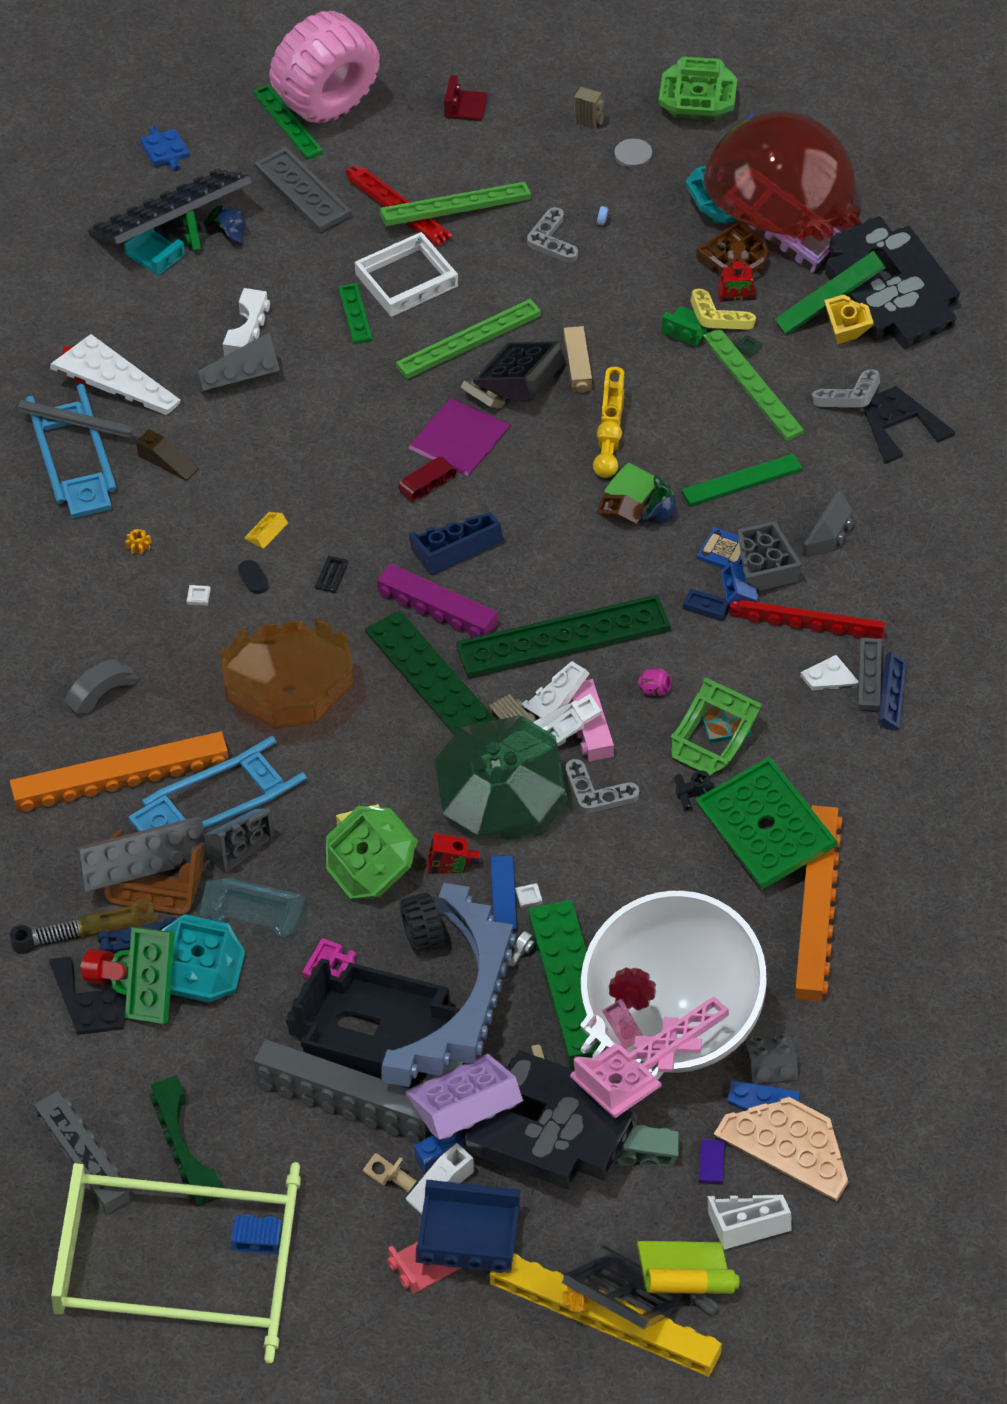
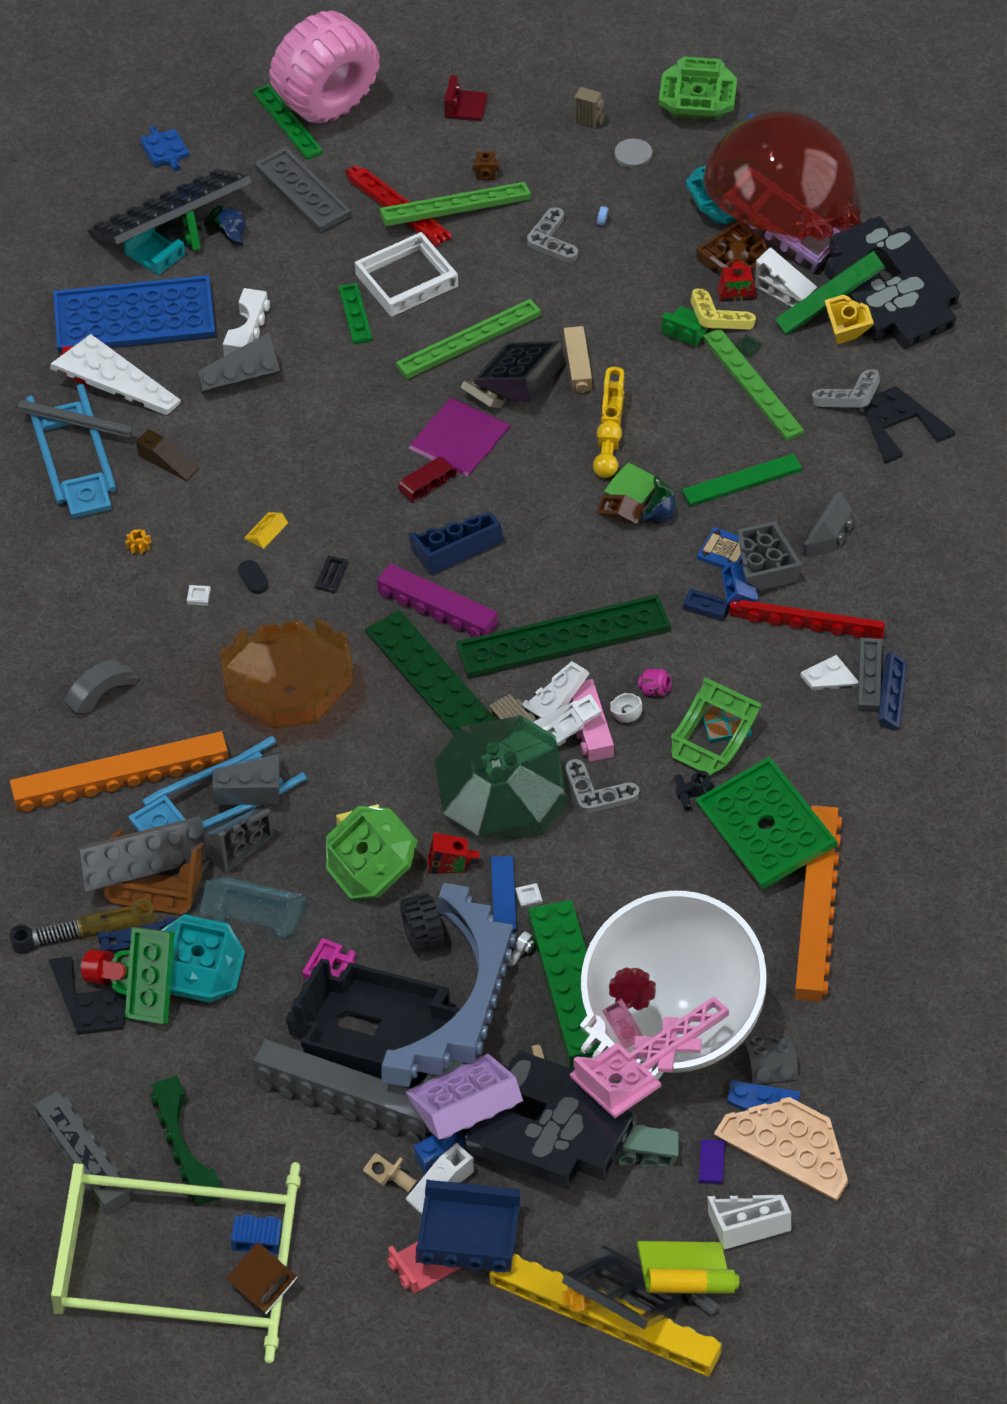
(135, 312): none -> blue plate
(248, 781): none -> dark grey wedge
(262, 1277): none -> reddish brown piece
(485, 165): none -> reddish brown brick
(630, 703): none -> white hair
(781, 279): none -> white wedge

